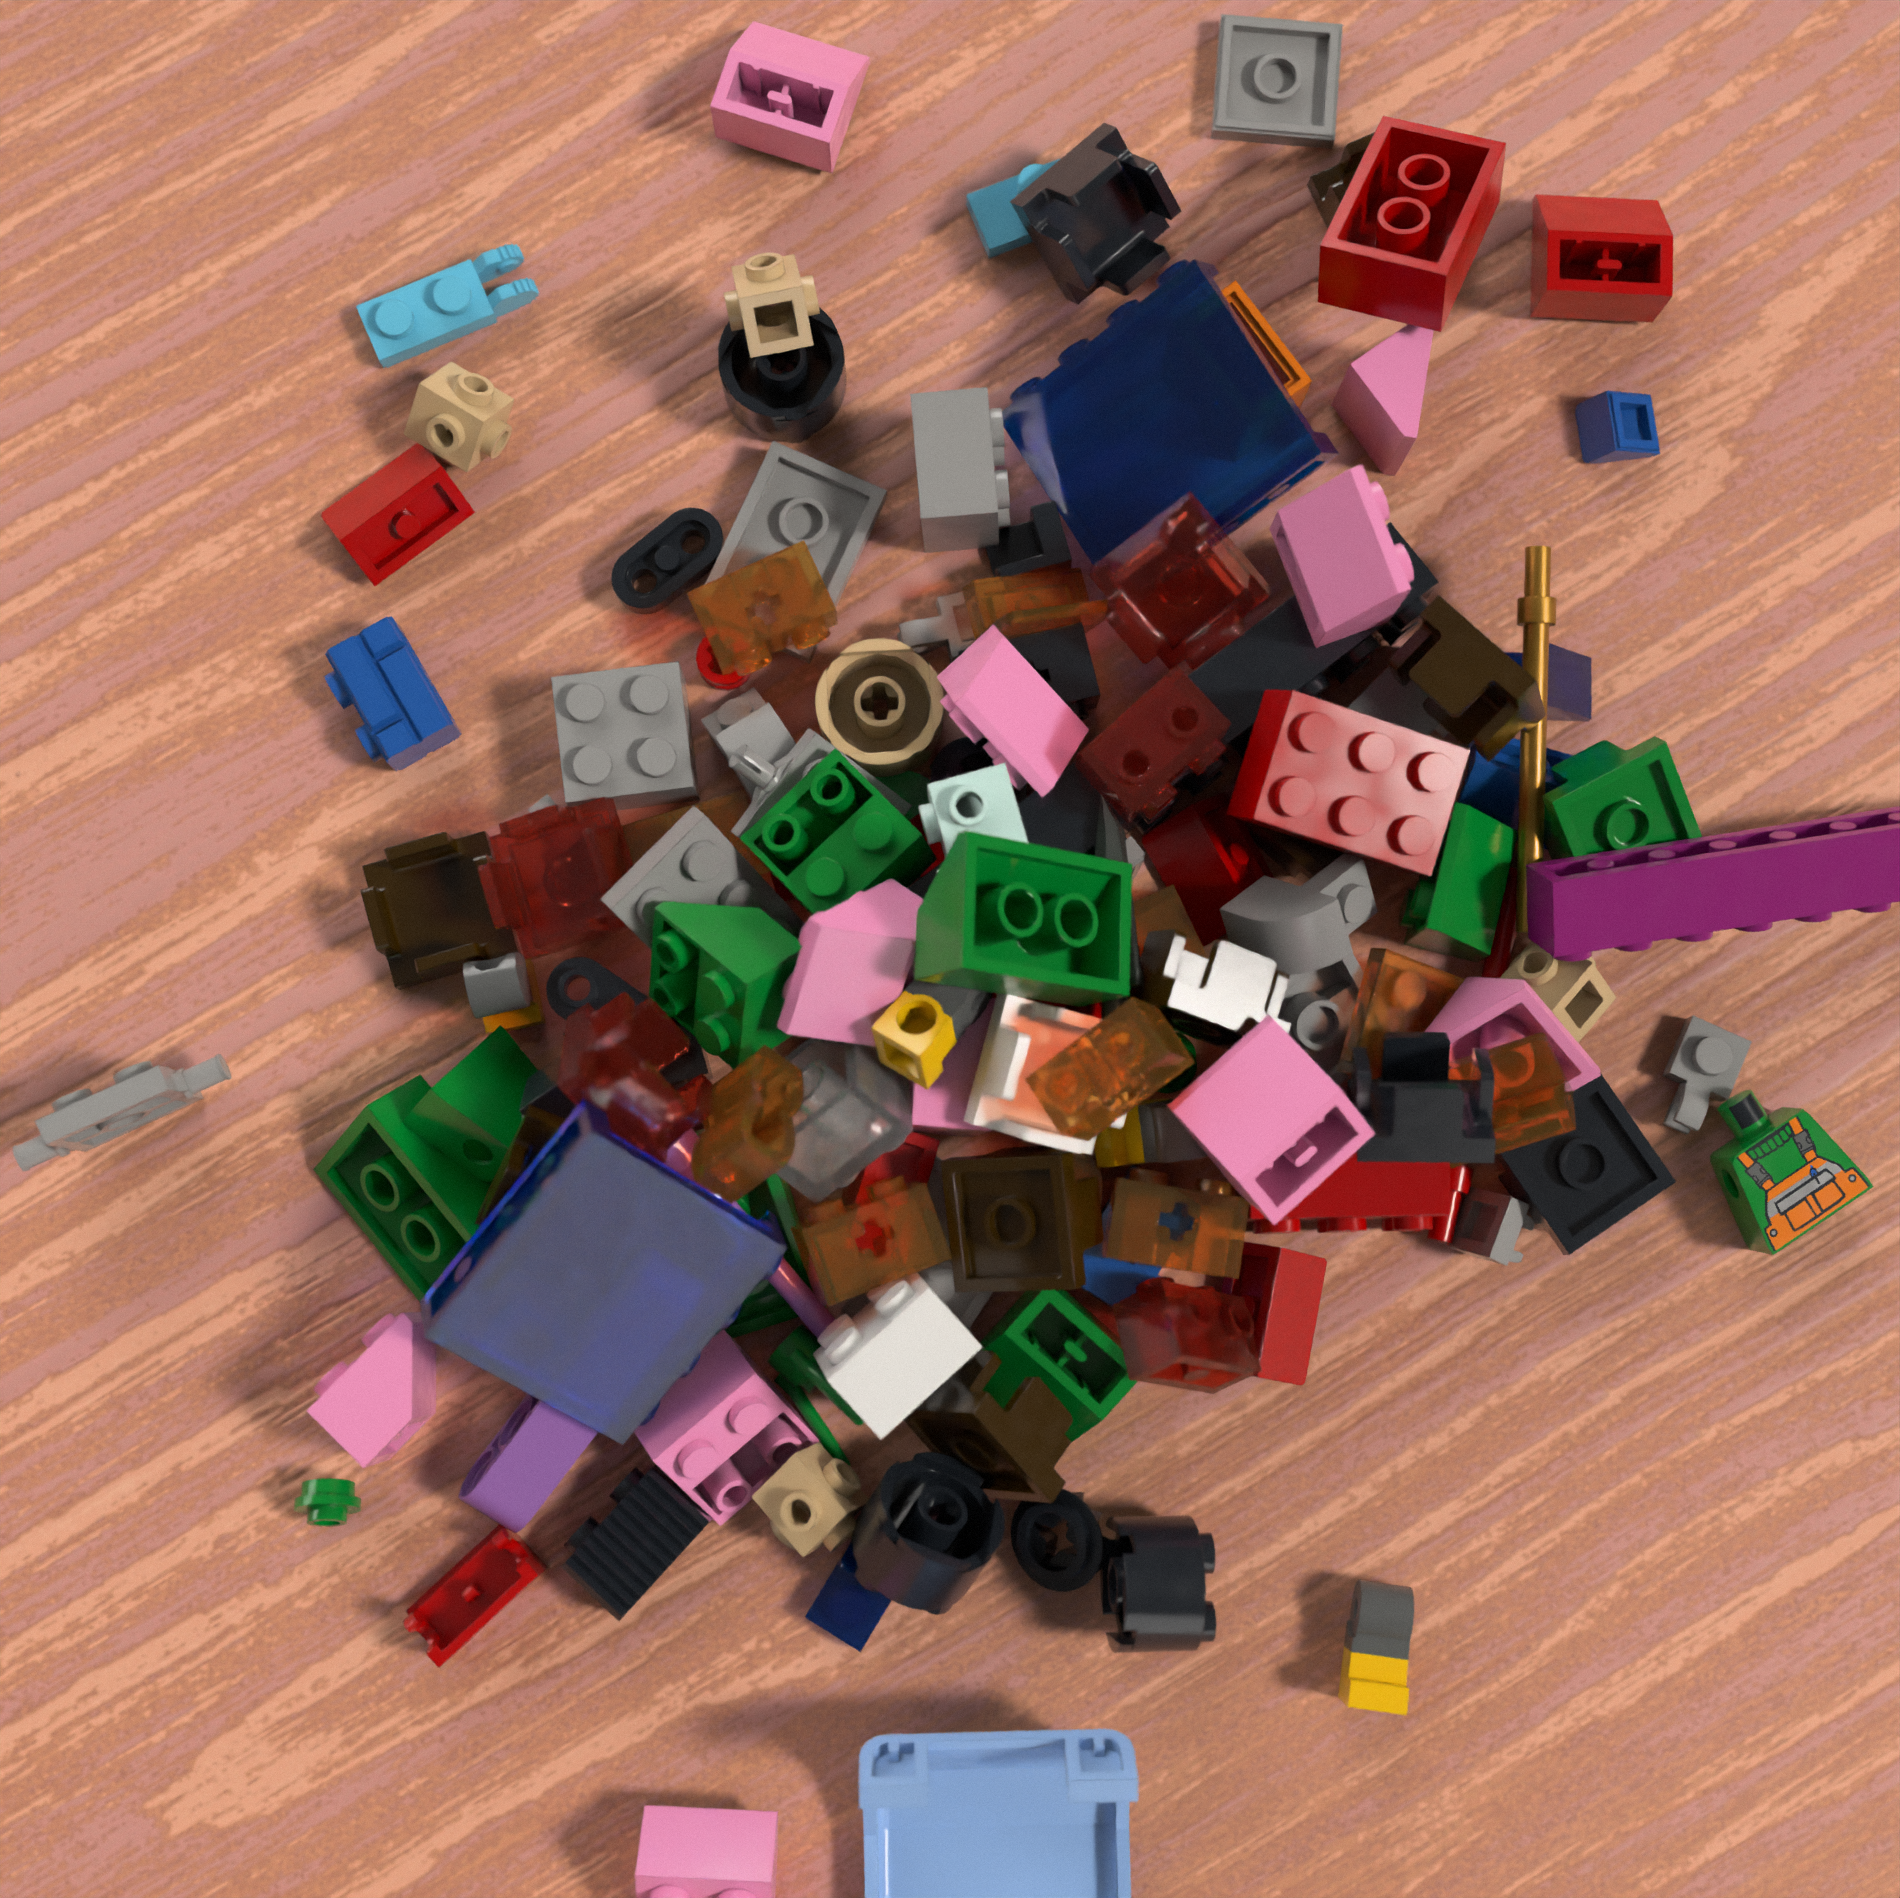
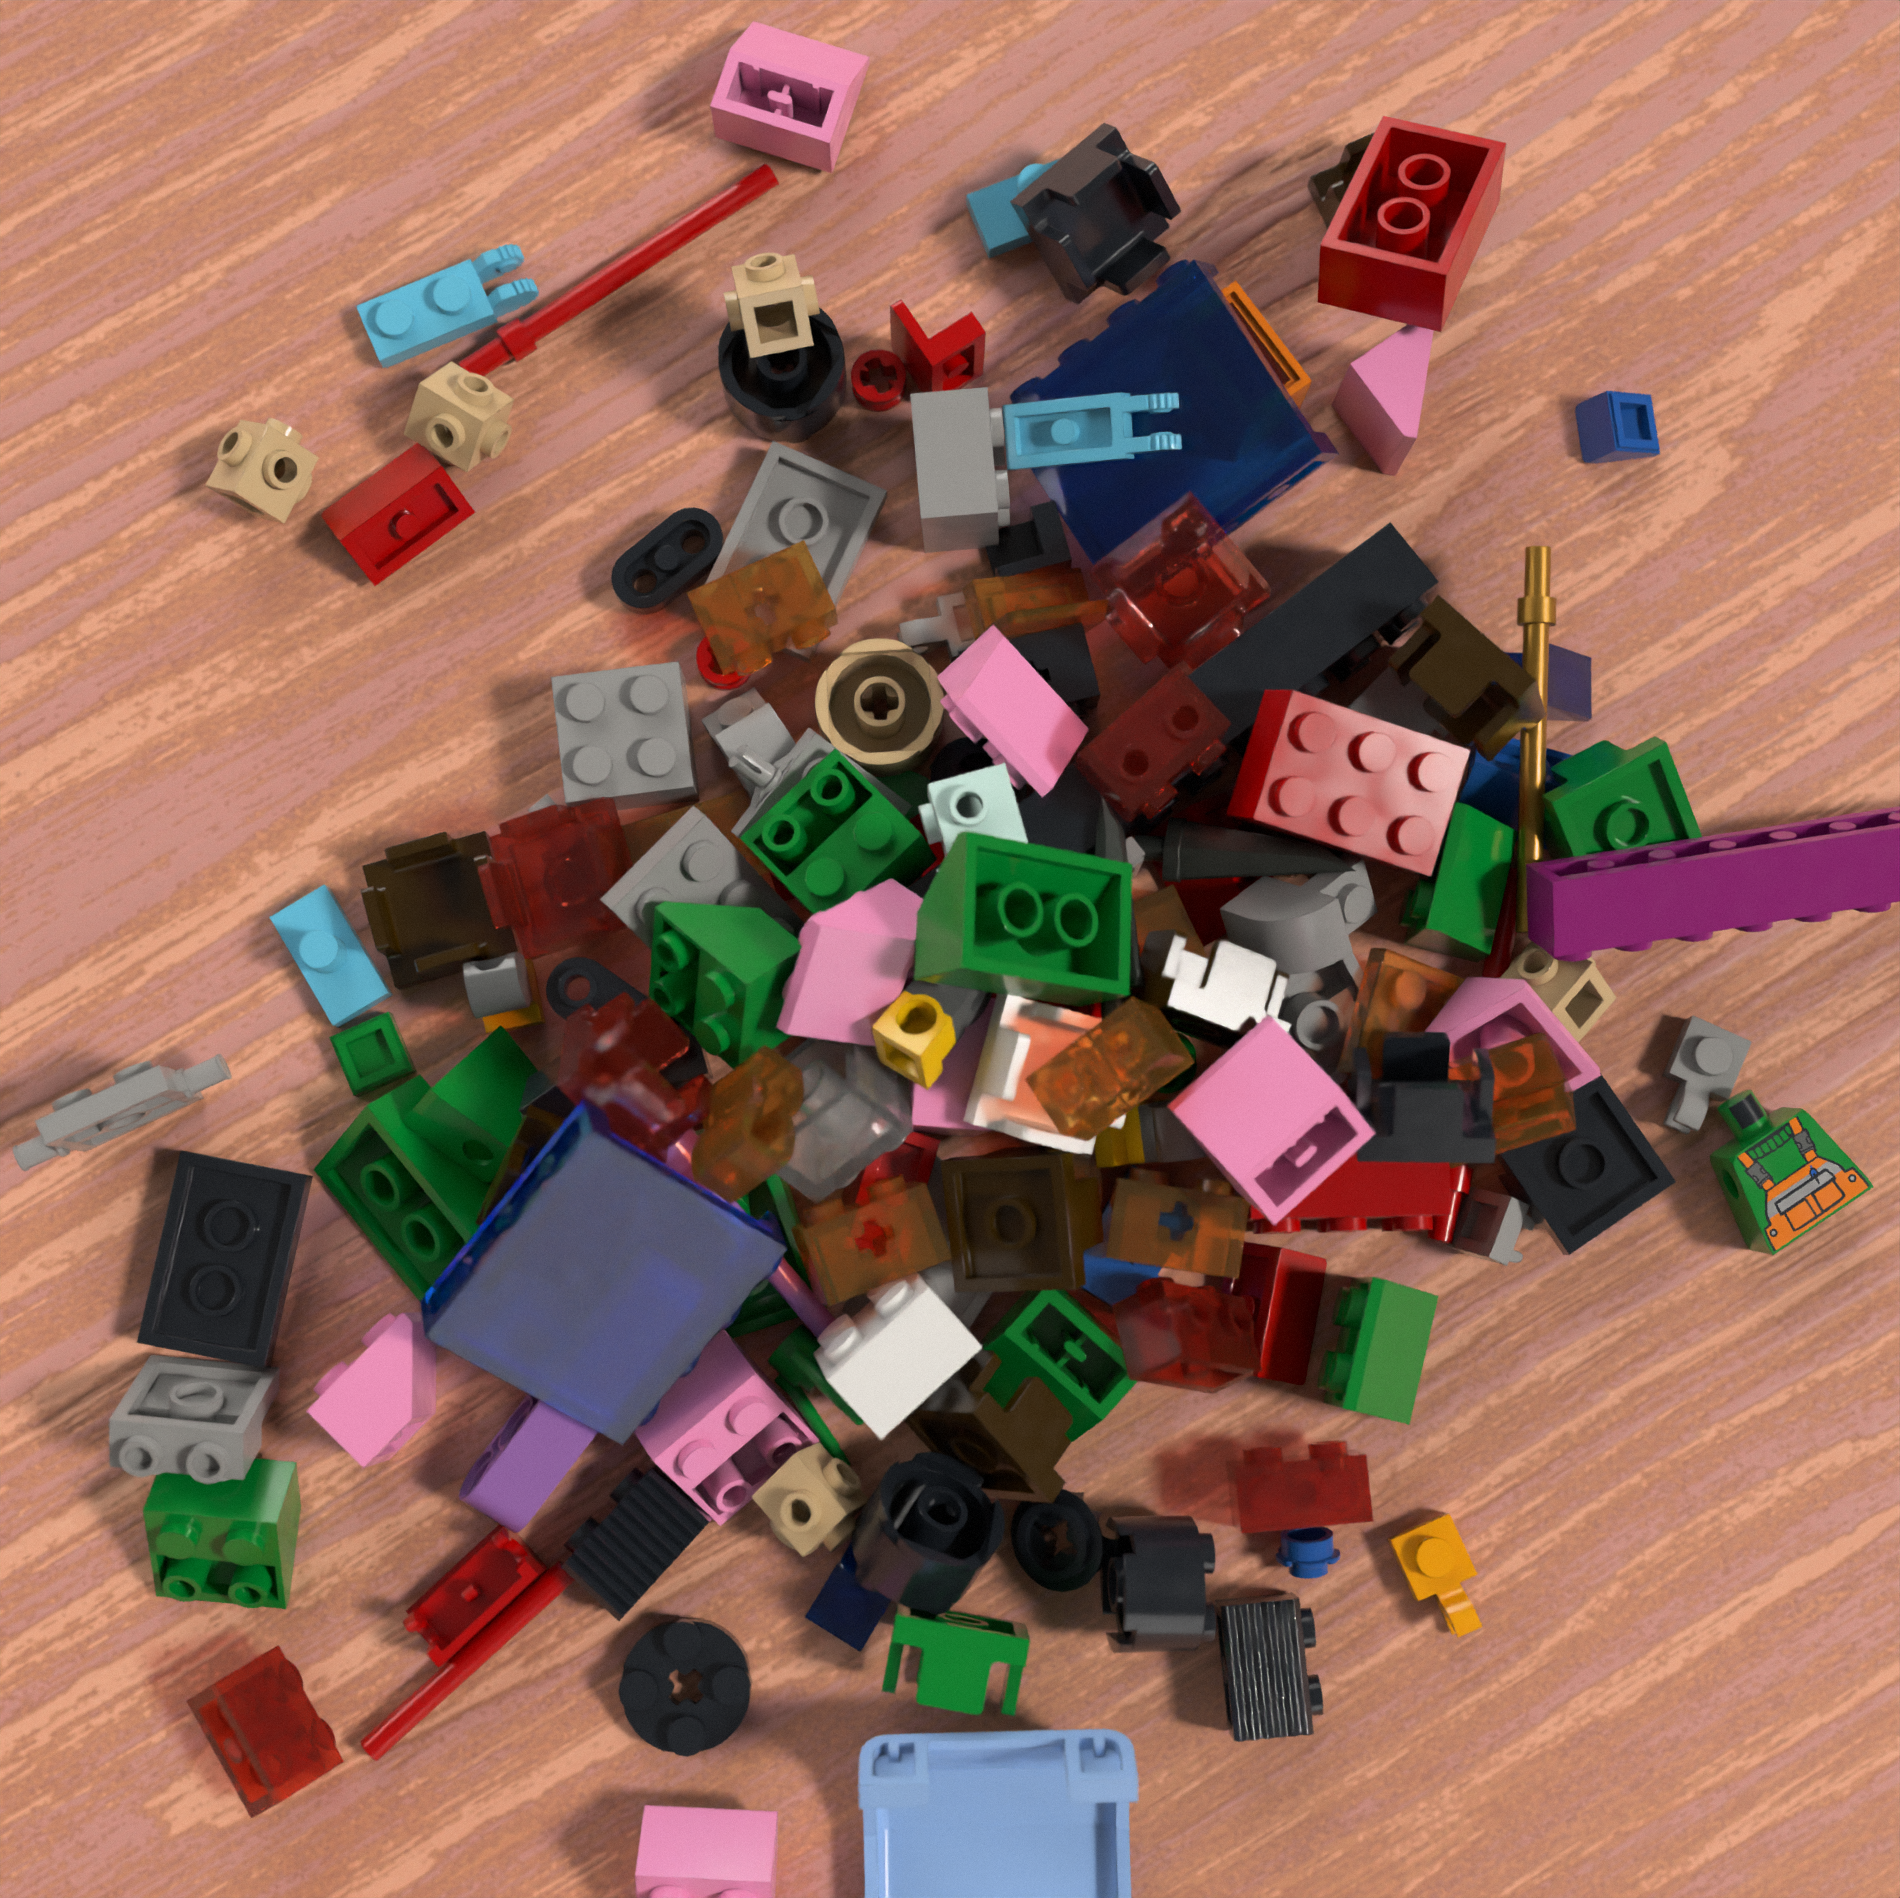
(192, 1418): none -> light grey plate
(225, 1259): none -> black plate
(225, 1537): none -> green slope
(263, 469): none -> tan brick
(265, 1731): none -> clear red brick
(327, 1501): green plate -> none
(331, 956): none -> medium azure tile
(373, 1054): none -> green tile
(392, 695): blue brick -> none
(466, 1661): none -> red bar
(518, 338): none -> red bar
(647, 1689): none -> black plate
(889, 365): none -> red bush
(944, 360): none -> red panel
(958, 1657): none -> green panel
(1083, 430): none -> medium azure hinge
(1213, 852): none -> pearl dark grey bar
(1267, 1667): none -> black brick
(1276, 81): light grey tile -> none
(1299, 1490): none -> clear red brick
(1307, 1551): none -> blue plate
(1342, 557): bright pink slope -> none
(1377, 1648): leg -> none
(1378, 1348): none -> green slope
(1435, 1564): none -> light orange plate
(1600, 258): red slope -> none

